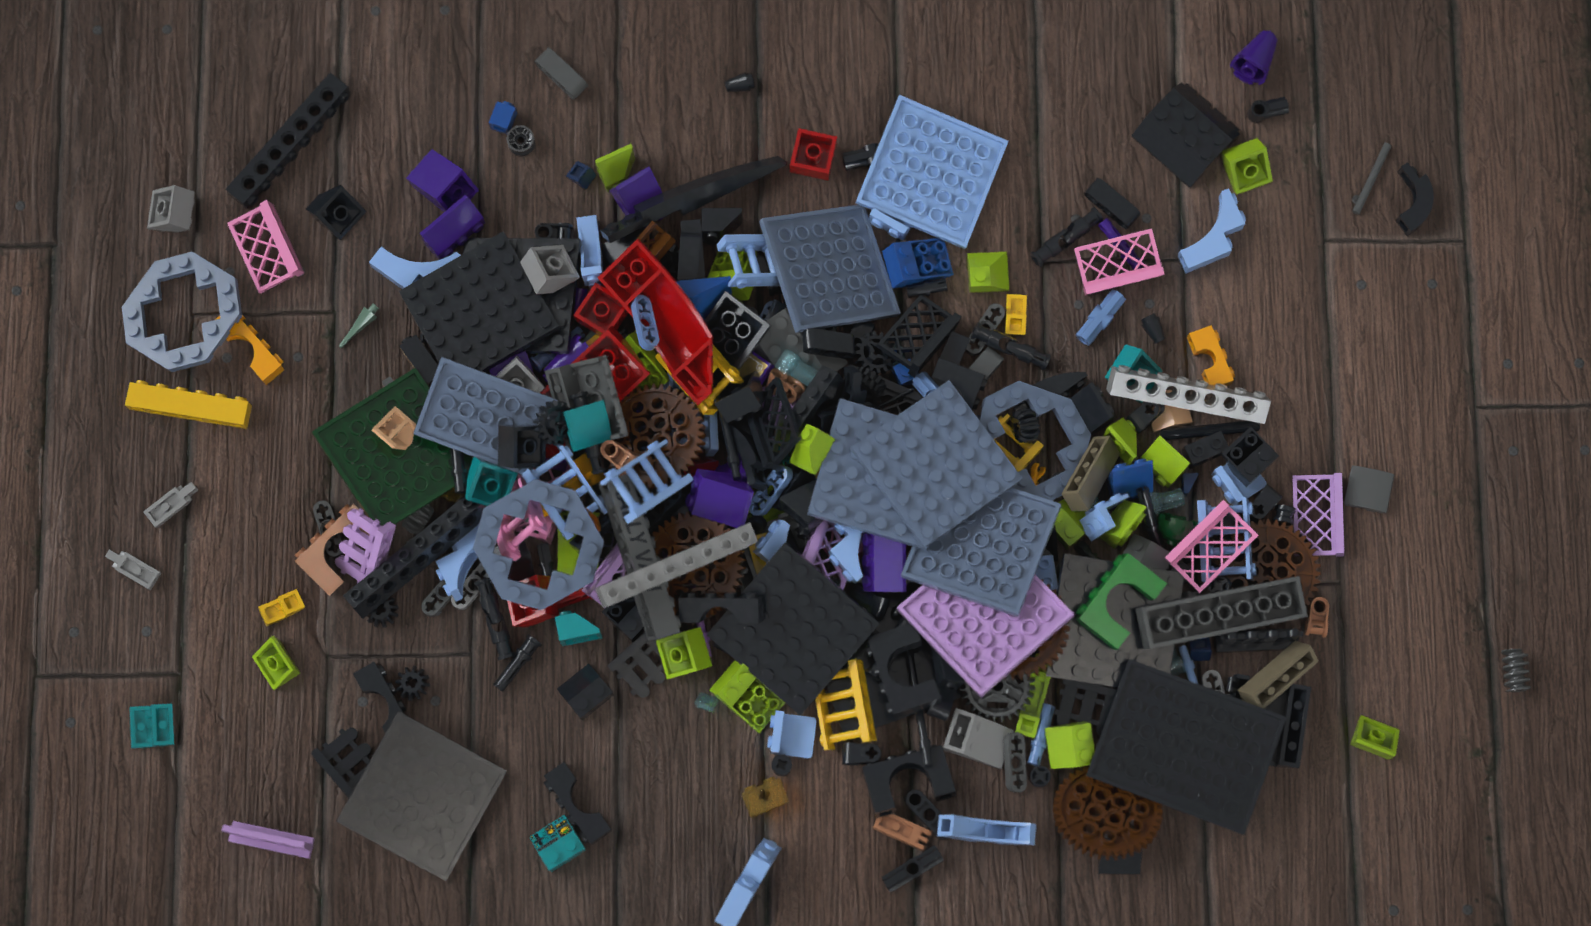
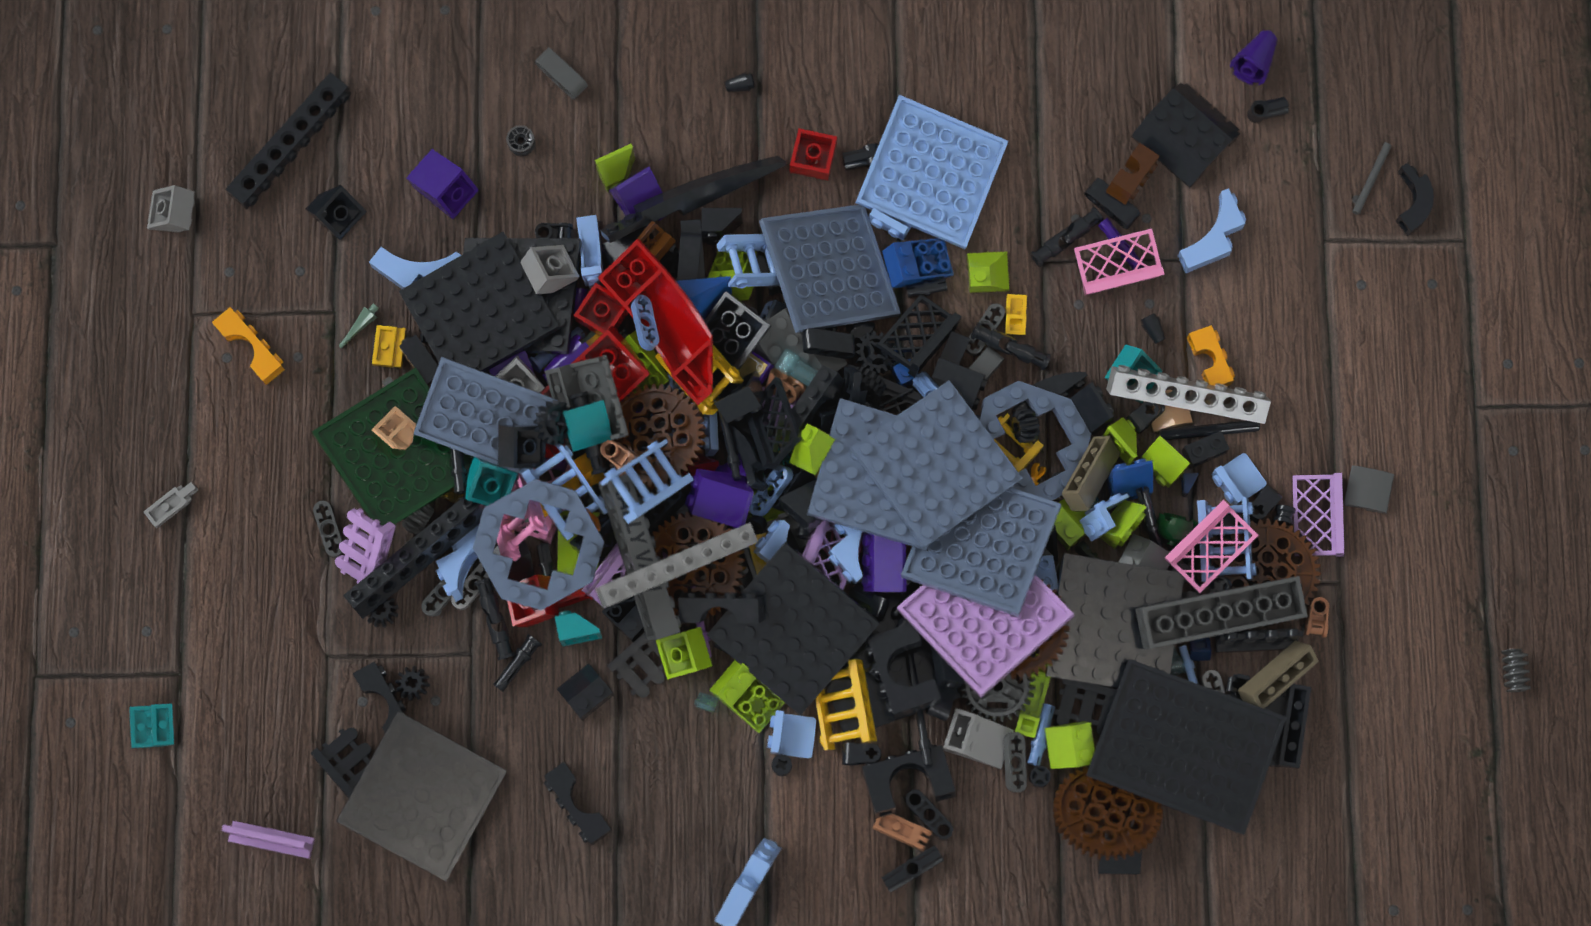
(134, 568): light grey hinge -> none
(149, 291): sand blue plate -> none
(188, 405): yellow brick -> none
(275, 663): lime slope -> none
(280, 238): bright pink fence -> none
(281, 608): yellow slope -> none
(313, 559): nougat arch -> none
(386, 346): none -> yellow plate
(453, 228): dark purple slope -> none
(503, 117): blue brick -> none
(557, 843): teal slope -> none
(581, 175): dark blue slope -> none
(758, 806): clear yellow brick -> none
(986, 830): light blue arch -> none
(1095, 614): green arch -> none
(1100, 317): medium blue piece -> none
(1125, 184): none -> reddish brown arch
(1167, 500): clear light blue piece -> none
(1247, 165): lime slope -> none
(1249, 456): black slope -> none
(1375, 737): lime slope -> none

